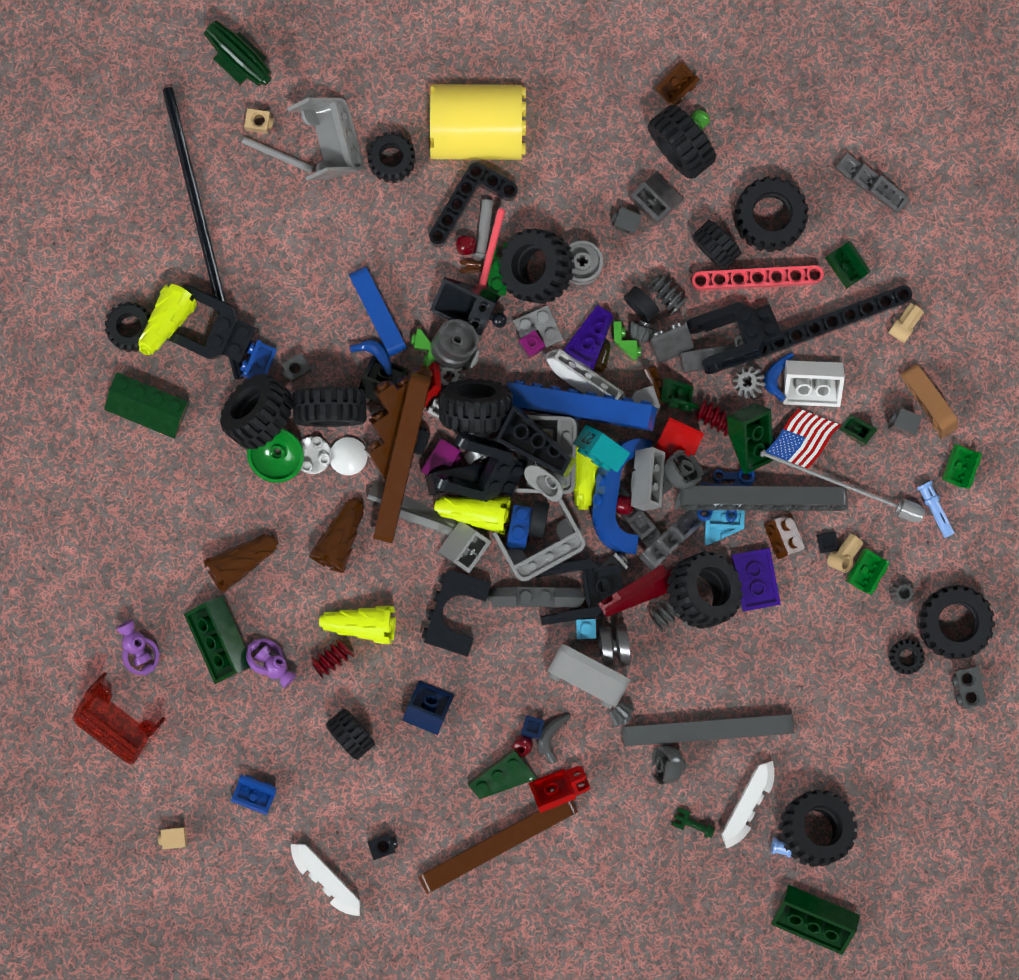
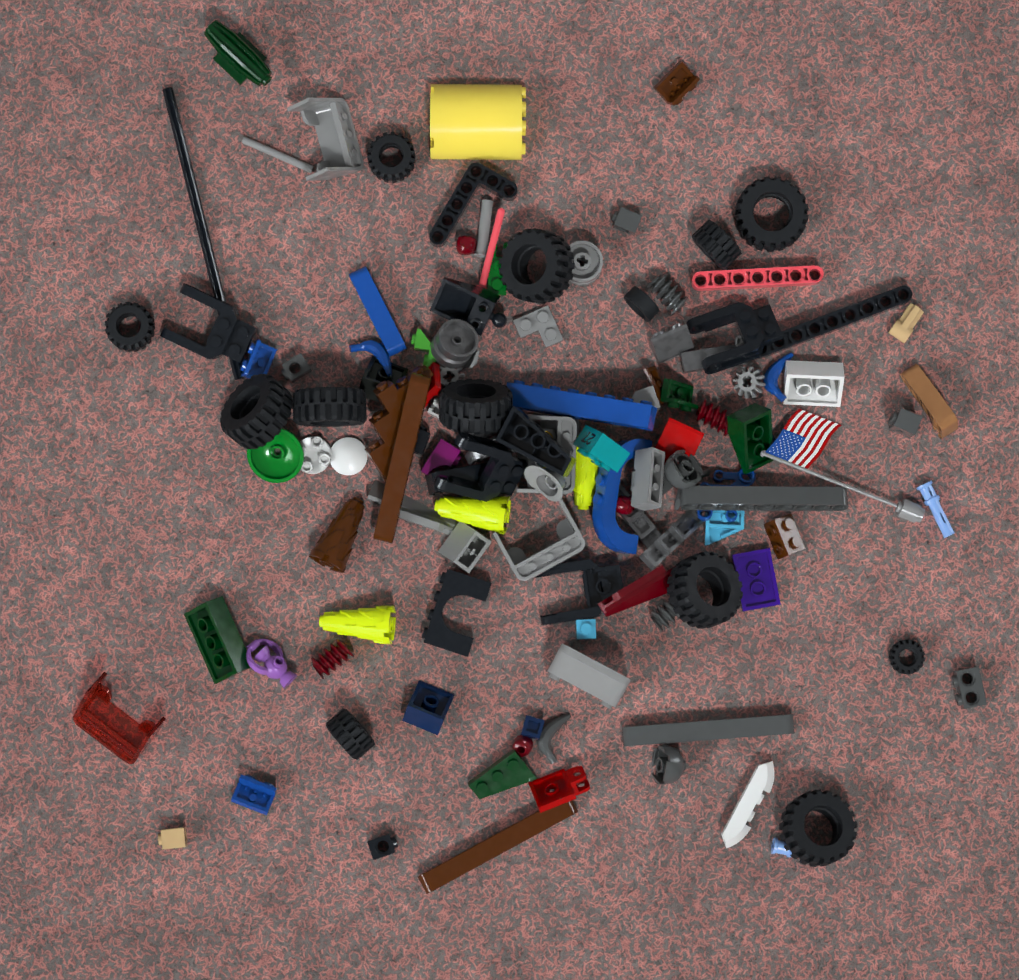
(134, 643): medium lavender piece -> none
(146, 405): dark green slope -> none
(169, 314): neon yellow cone -> none
(235, 563): reddish brown cone -> none
(252, 115): tan brick -> none
(344, 898): white brick -> none
(471, 266): reddish brown piece -> none
(519, 527): blue brick -> none
(531, 344): magenta brick -> none
(536, 597): dark grey brick -> none
(538, 519): black tyre -> none
(579, 375): white brick -> none
(590, 337): dark purple wing -> none
(603, 357): dark brown cone -> none
(614, 646): flat silver wheel -> none
(617, 559): light grey bracket -> none
(621, 714): dark grey piece -> none
(628, 347): bright green slope -> none
(641, 330): dark grey piece -> none
(656, 198): flat silver slope -> none
(682, 141): black tyre -> none
(685, 820): dark green hinge -> none
(700, 118): bright green piece -> none
(815, 919): dark green slope -> none
(827, 542): black tile -> none
(843, 558): tan piece -> none
(848, 264): dark green bracket -> none
(858, 430): dark green slope -> none
(867, 571): green bracket -> none
(871, 183): flat silver slope -> none
(902, 593): dark grey piece -> none
(930, 622): black tyre -> none
(961, 467): green bracket -> none

